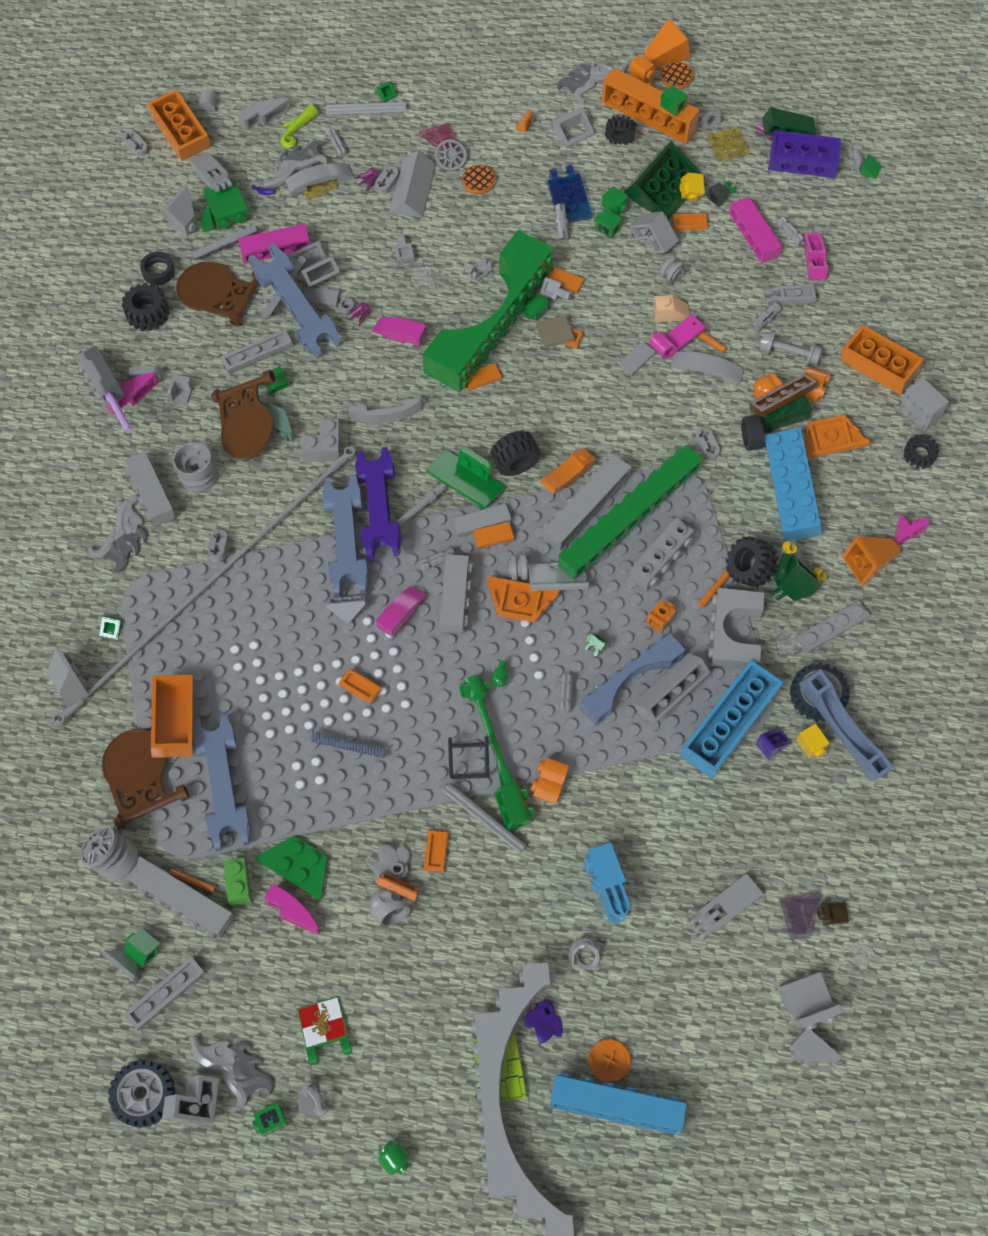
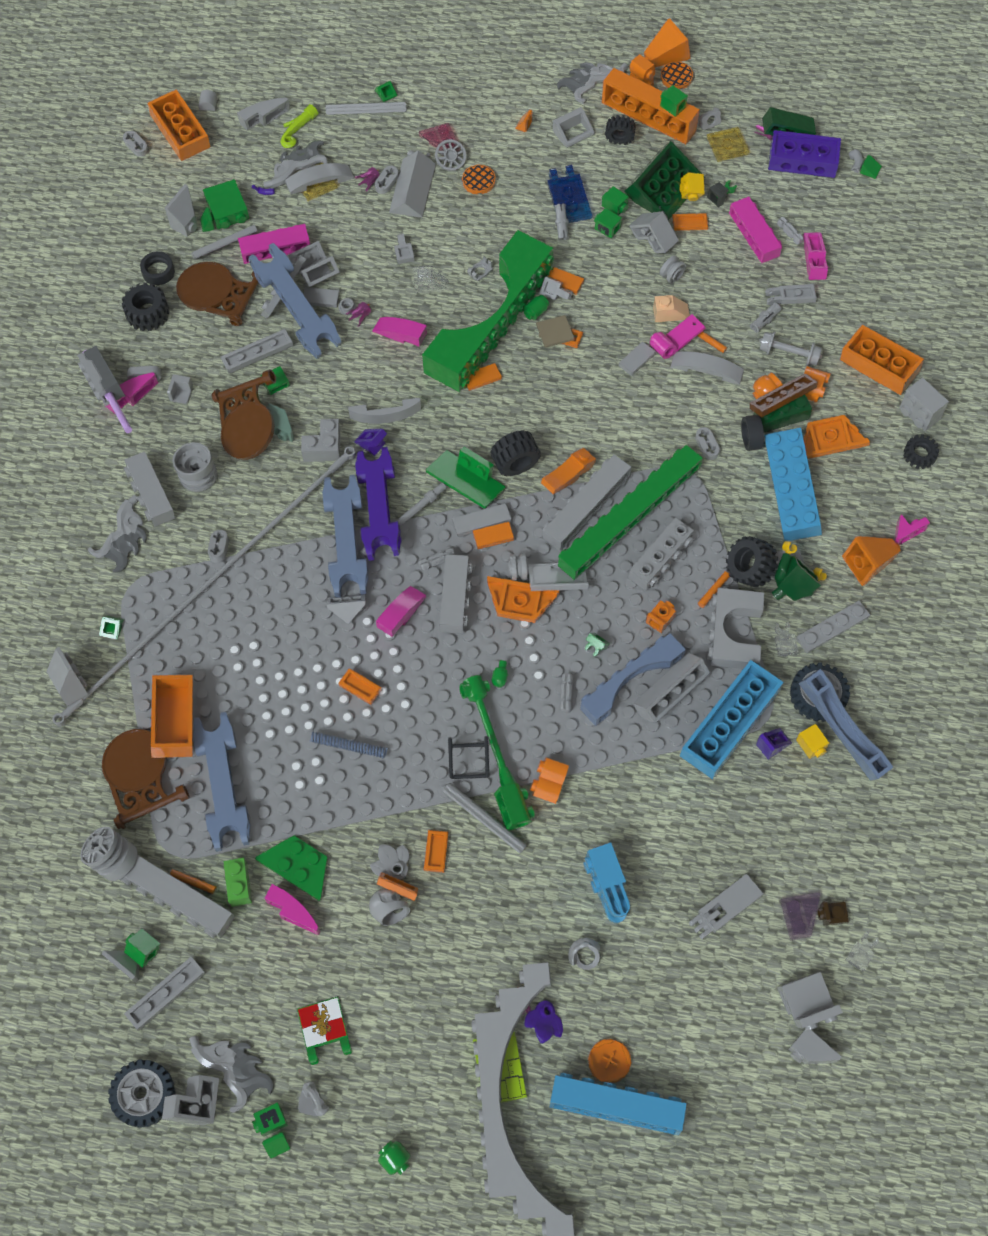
(206, 163): light grey hinge -> none
(276, 1145): none -> green slope
(337, 143): light grey axle -> none
(371, 440): none -> dark purple slope

